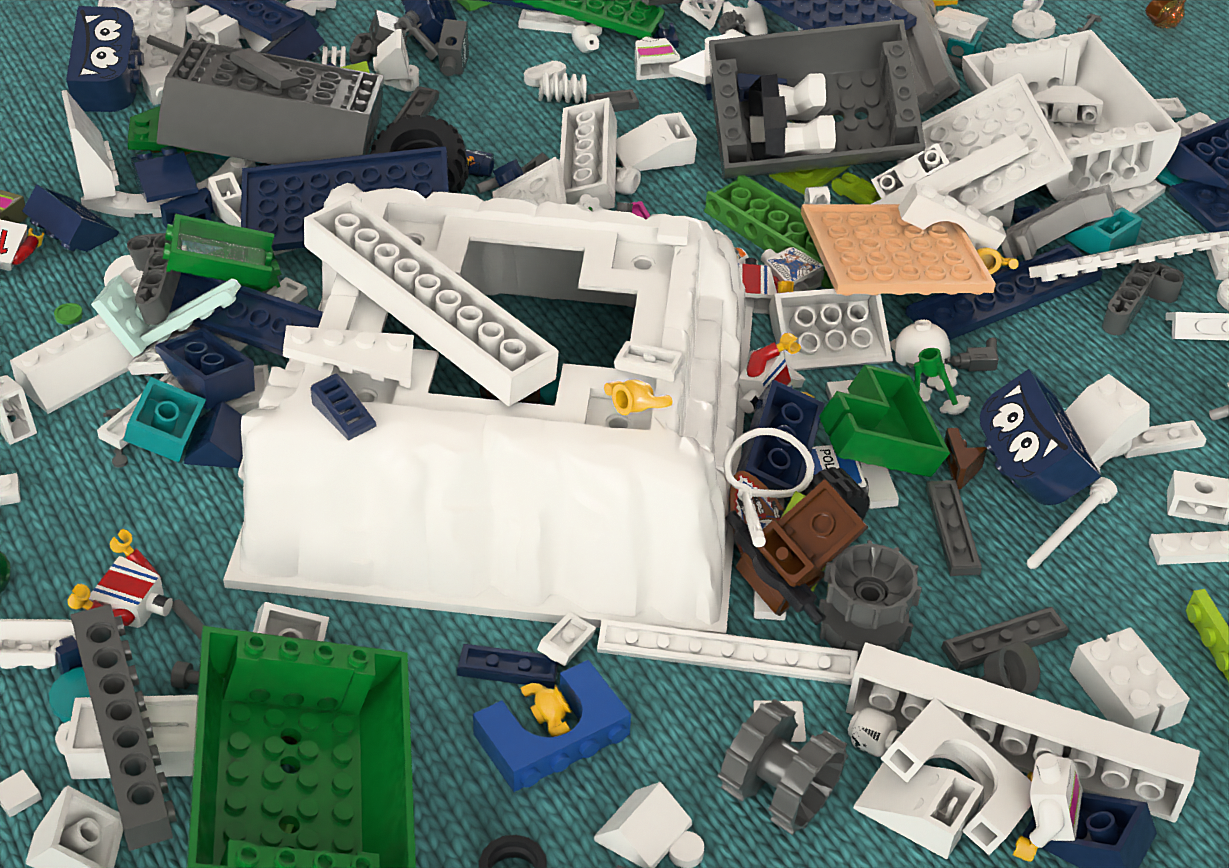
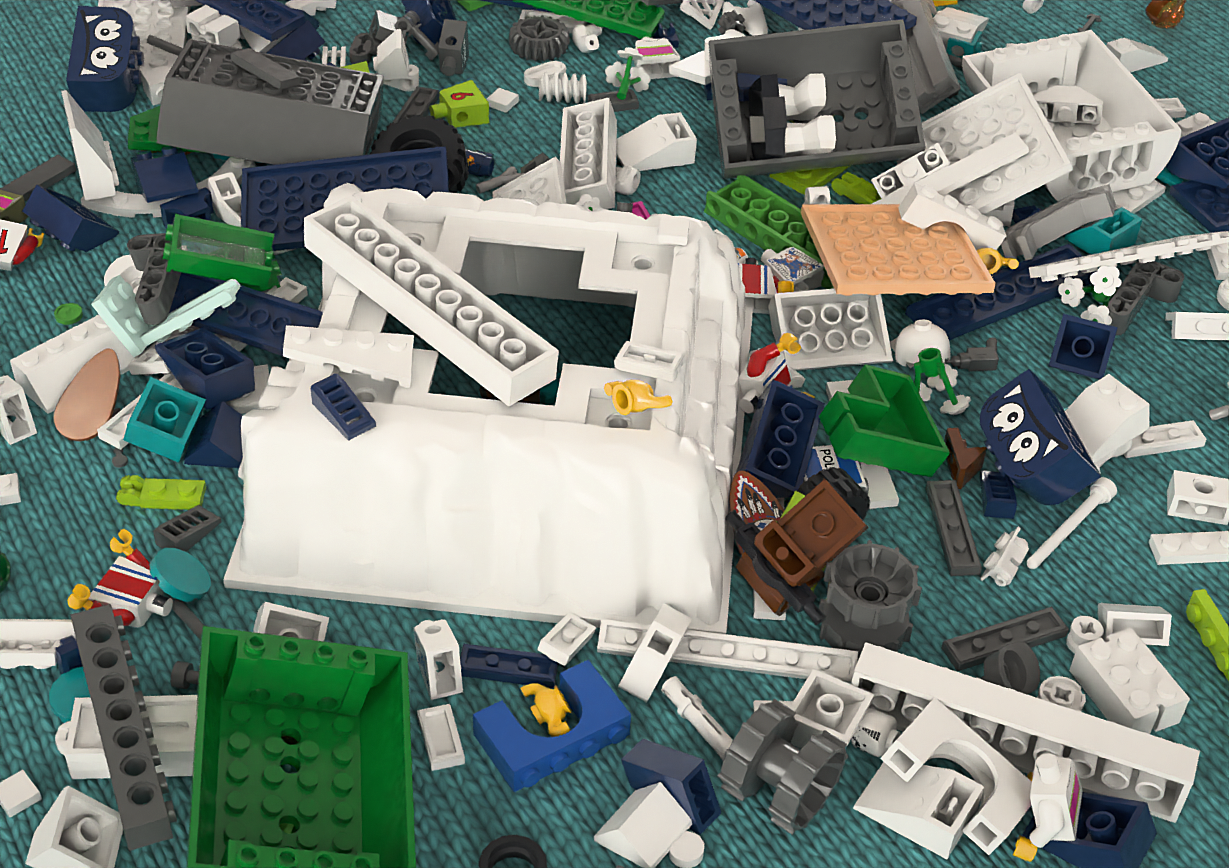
(43, 175): none -> dark grey tile
(89, 398): none -> shield
(161, 493): none -> lime hinge
(166, 533): none -> dark grey slope
(180, 574): none -> teal tile
(437, 643): none -> white torso
(440, 737): none -> white tile
(462, 105): none -> lime torso
(503, 100): none -> white tile
(508, 173): dark blue tile -> none
(539, 38): none -> dark grey gear
(619, 74): none -> white plant
(654, 652): none -> white slope
(680, 774): none -> dark blue slope
(691, 707): none -> white pin
(746, 492): white piece -> none
(828, 706): none -> white slope
(997, 495): none -> dark blue slope
(1001, 563): none -> white hinge
(1033, 24): white tile -> none
(1062, 692): none -> white wheel
(1082, 346): none -> dark blue slope
(1083, 631): none -> white wheel
(1103, 290): none -> white plant
(1135, 54): none -> white slope
(1148, 622): none -> white brick

